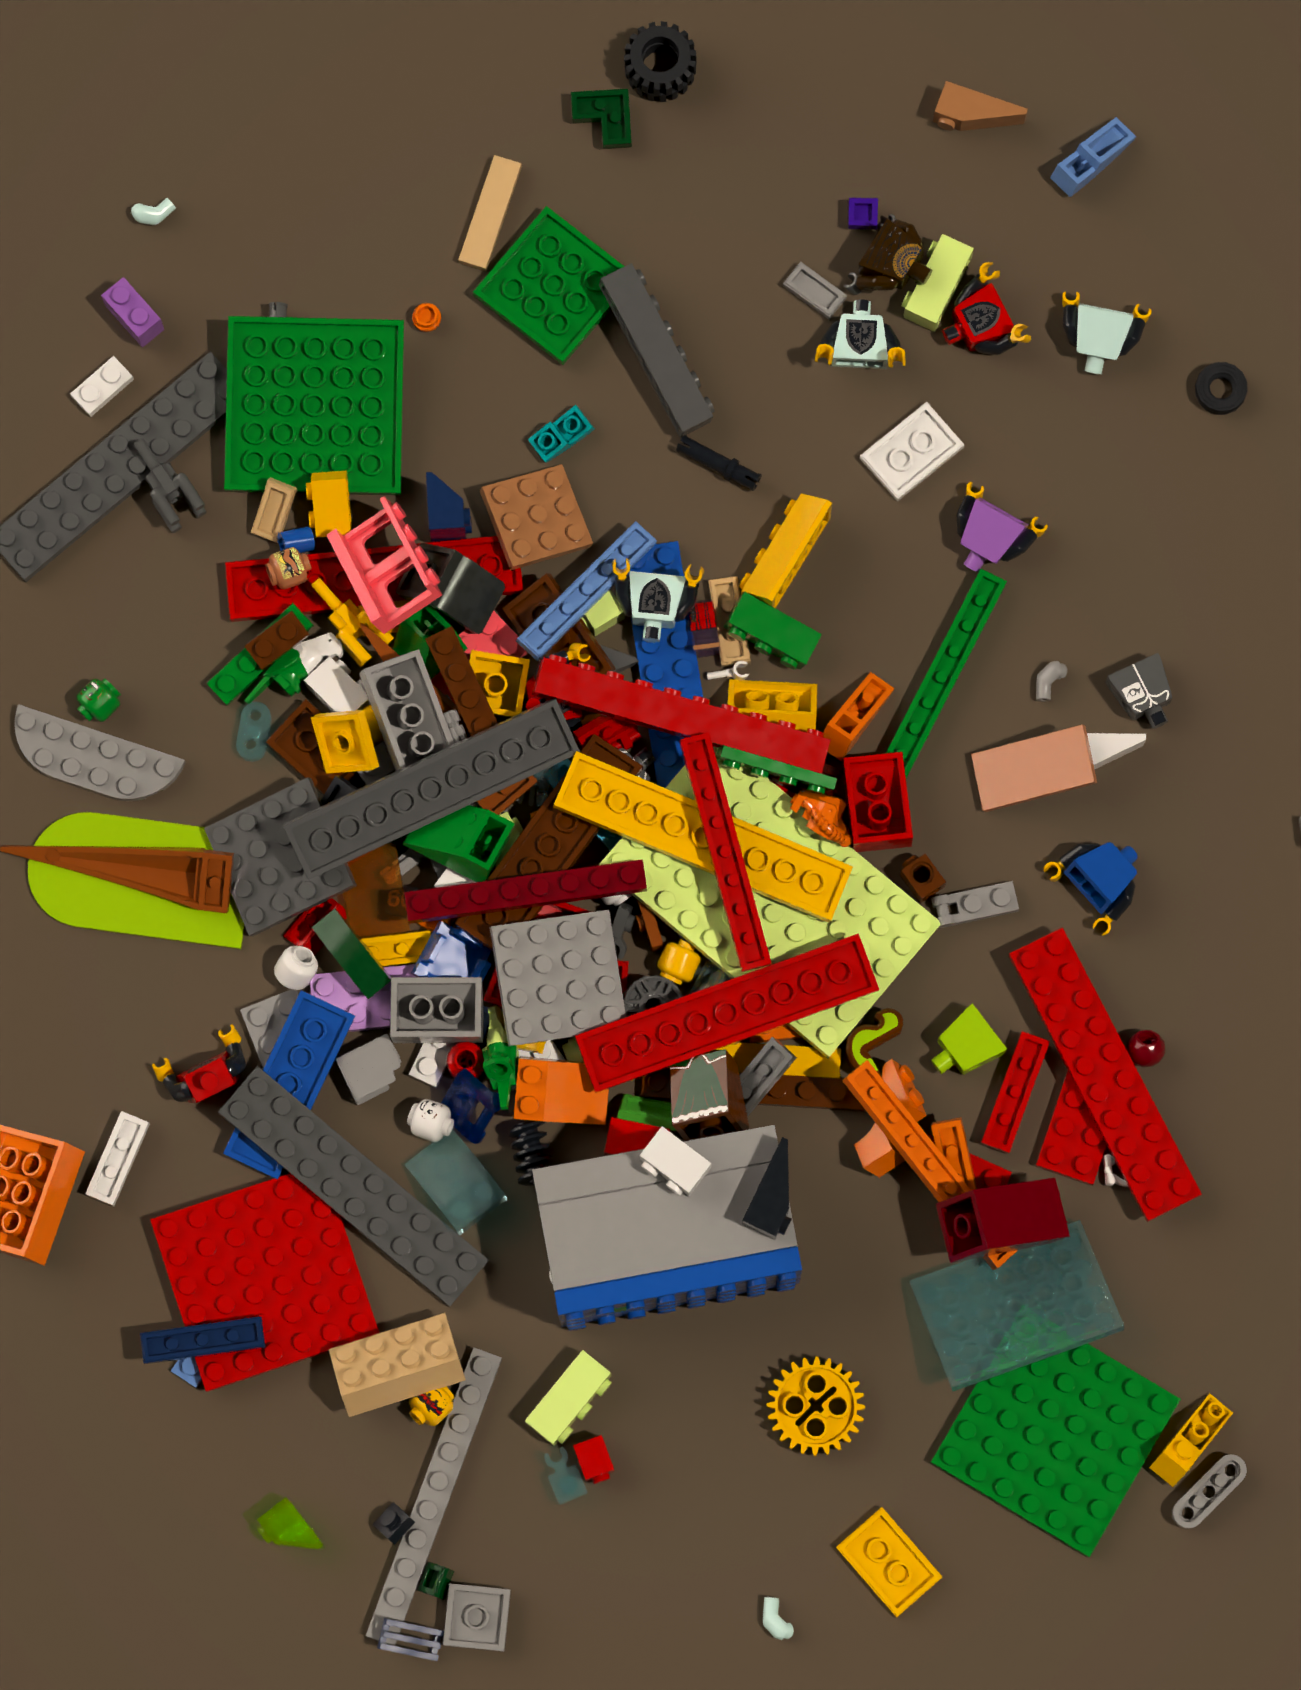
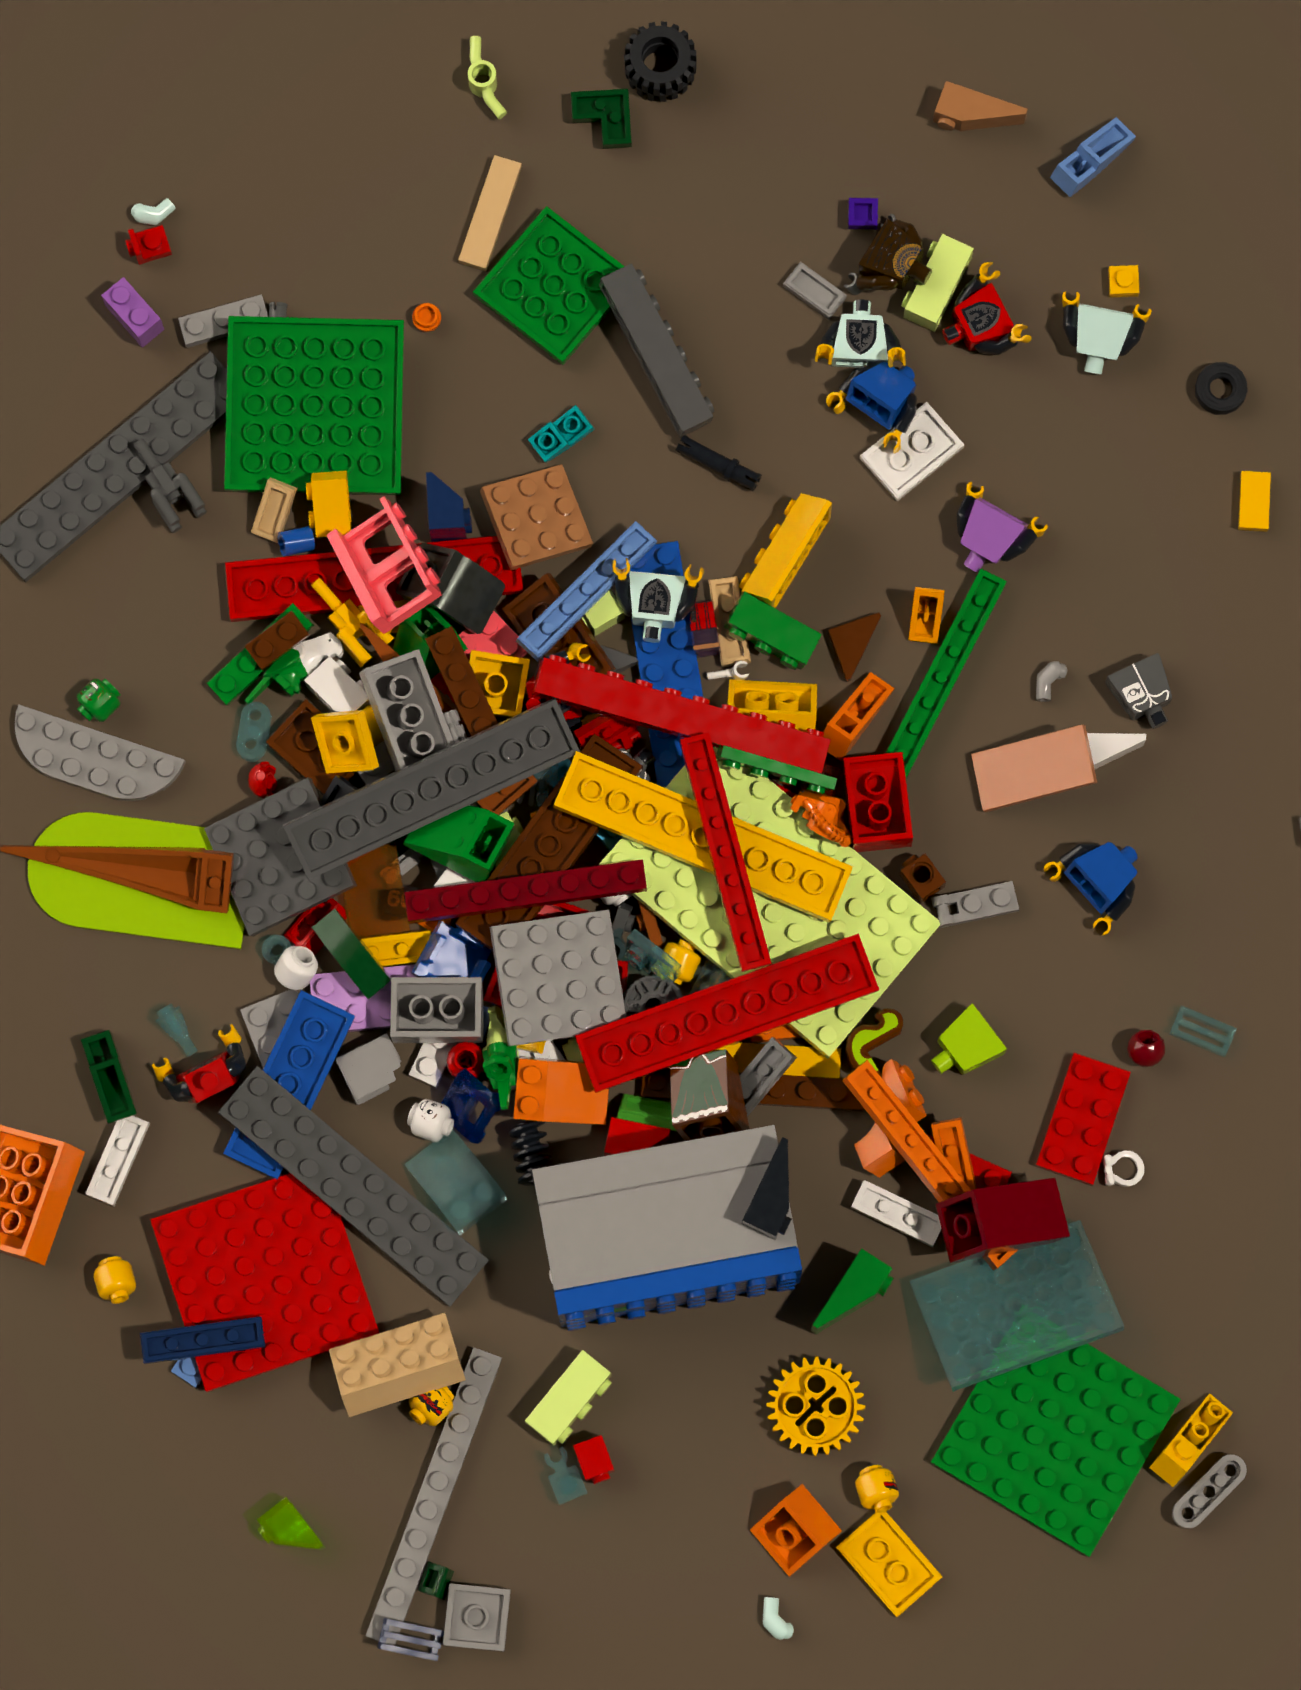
(102, 386): white plate -> none
(109, 1076): none -> dark green slope
(114, 1279): none -> yellow head
(148, 244): none -> red bracket
(173, 1023): none -> clear light blue cone
(213, 323): none -> light grey plate
(262, 780): none -> red plate
(269, 943): none -> clear light blue plate
(288, 568): nougat head -> none
(393, 1523): black plate -> none
(481, 67): none -> yellowish green piece
(649, 957): none -> clear light blue plate
(674, 1162): white brick -> none
(795, 1530): none -> orange slope
(851, 642): none -> reddish brown tile
(857, 1288): none -> green slope
(876, 1488): none -> yellow head
(882, 395): none -> blue torso
(897, 1213): none -> white plate
(926, 615): none -> light orange slope
(1015, 1092): red plate -> none
(1105, 1074): red plate -> none
(1123, 281): none -> yellow plate
(1208, 1021): none -> clear light blue tile
(1254, 501): none -> yellow tile

